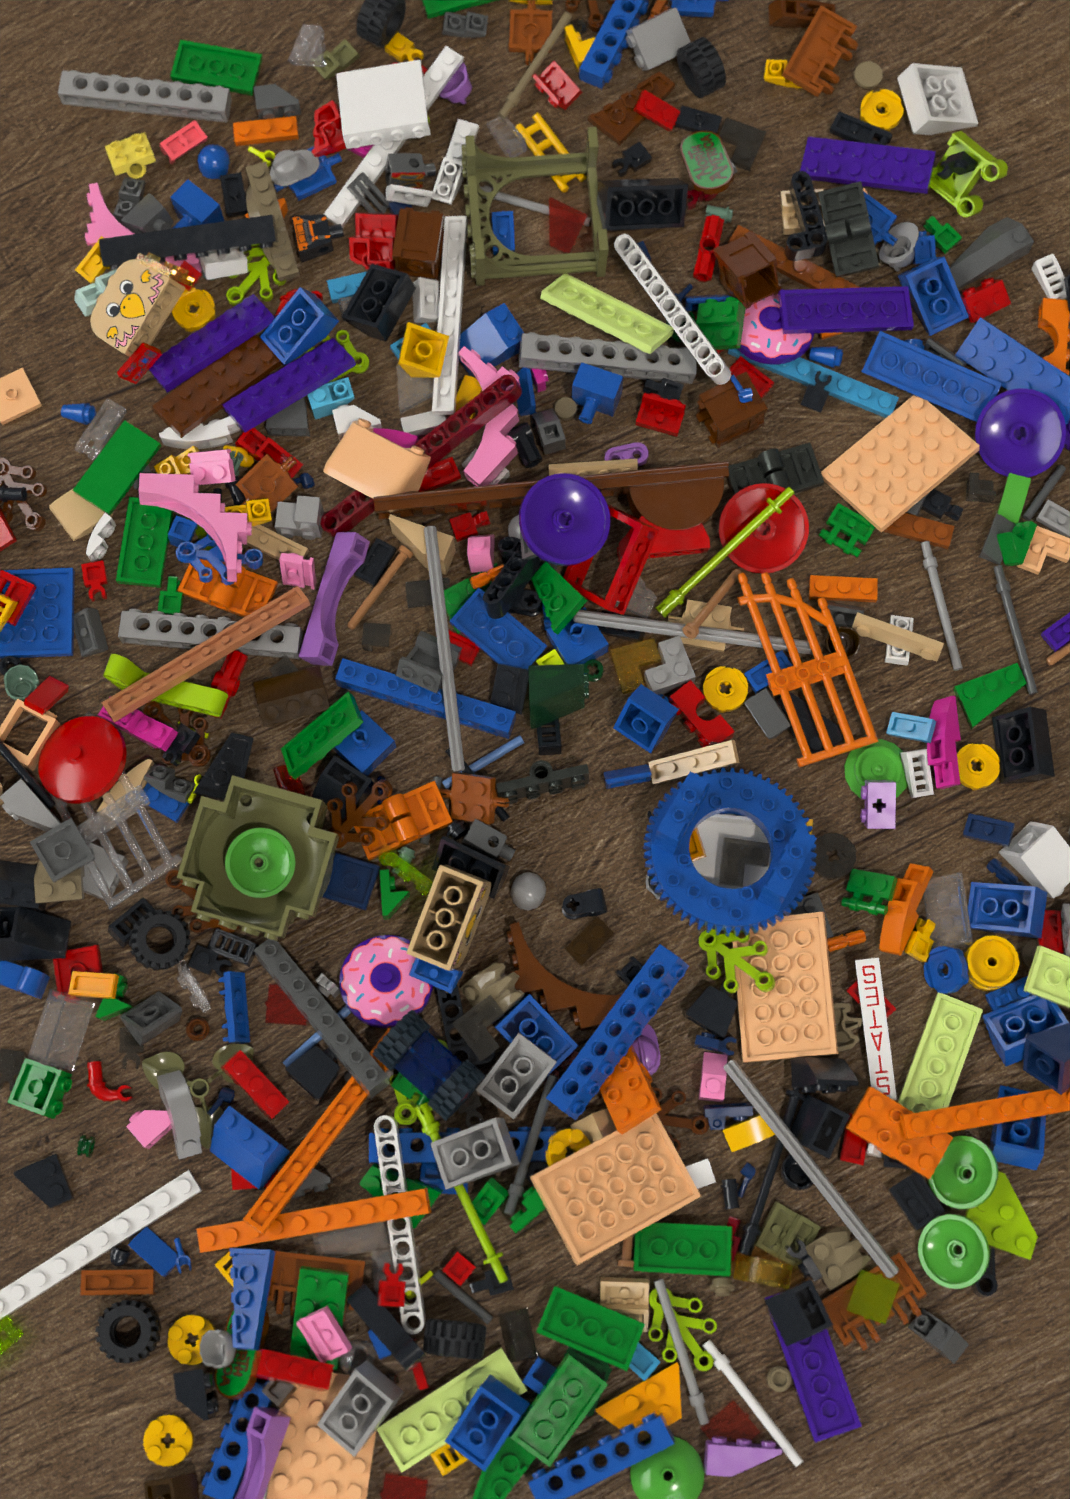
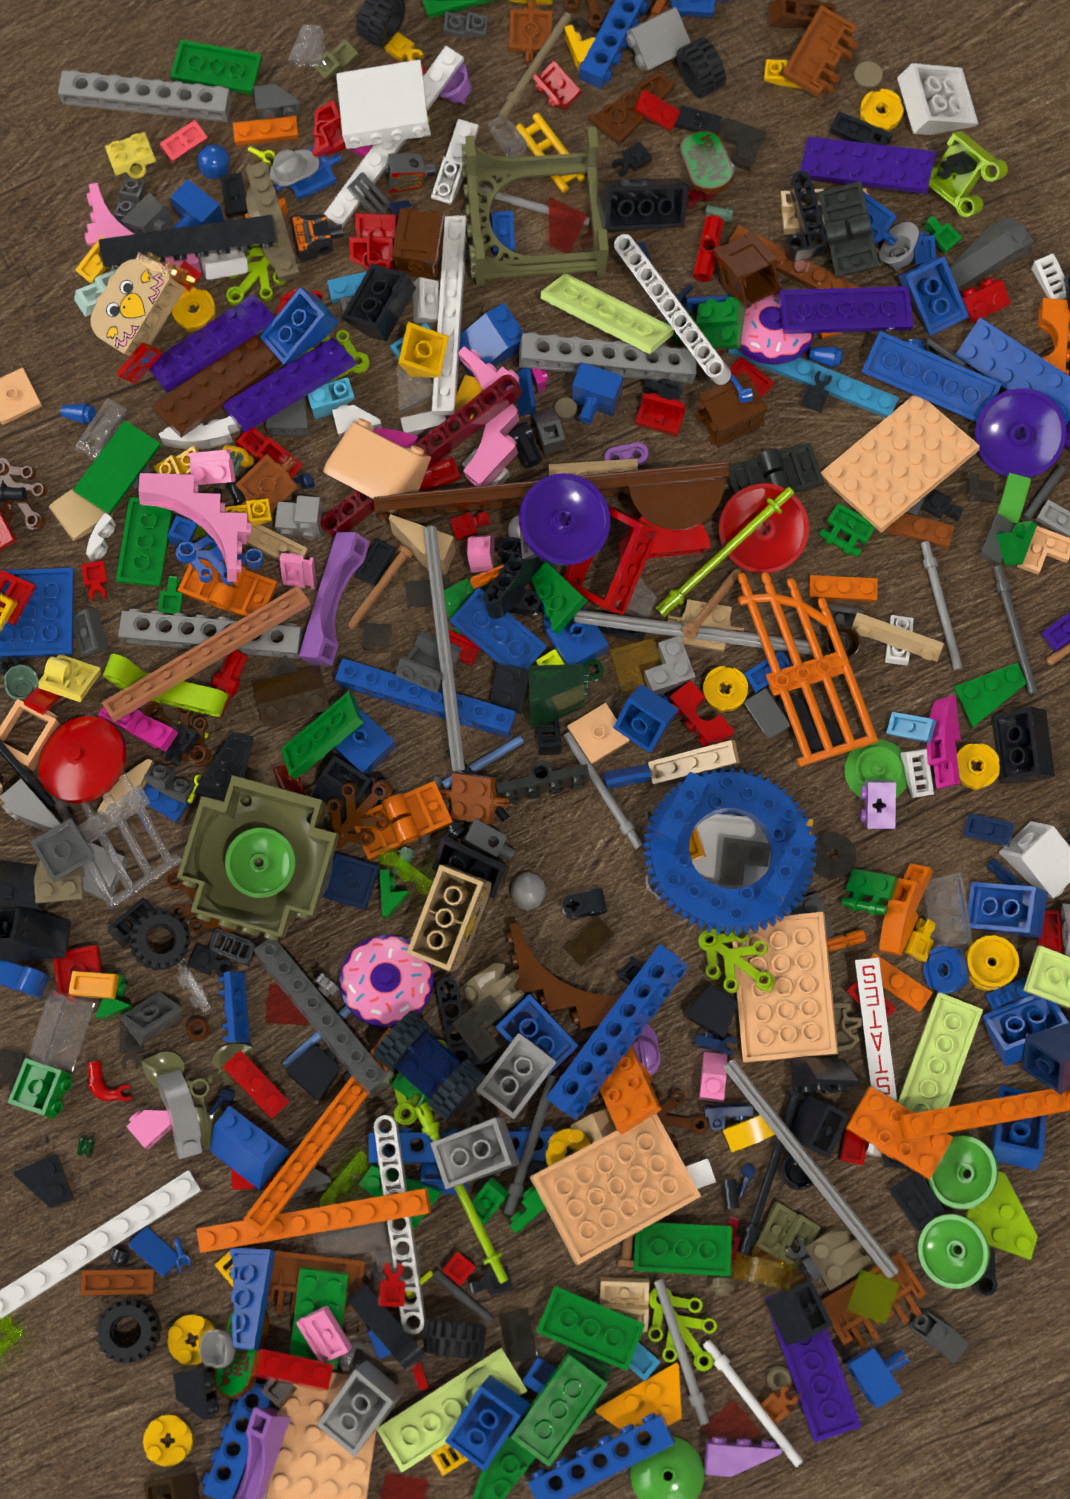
(68, 677): none -> light yellow plate
(343, 1182): none -> clear neon green plate
(408, 195): white slope -> none
(435, 975): blue slope -> none
(596, 733): none -> light nougat plate
(626, 826): none -> light grey bar
(780, 1403): none -> dark orange plate
(875, 1375): none -> blue brick
(902, 986): none -> orange plate

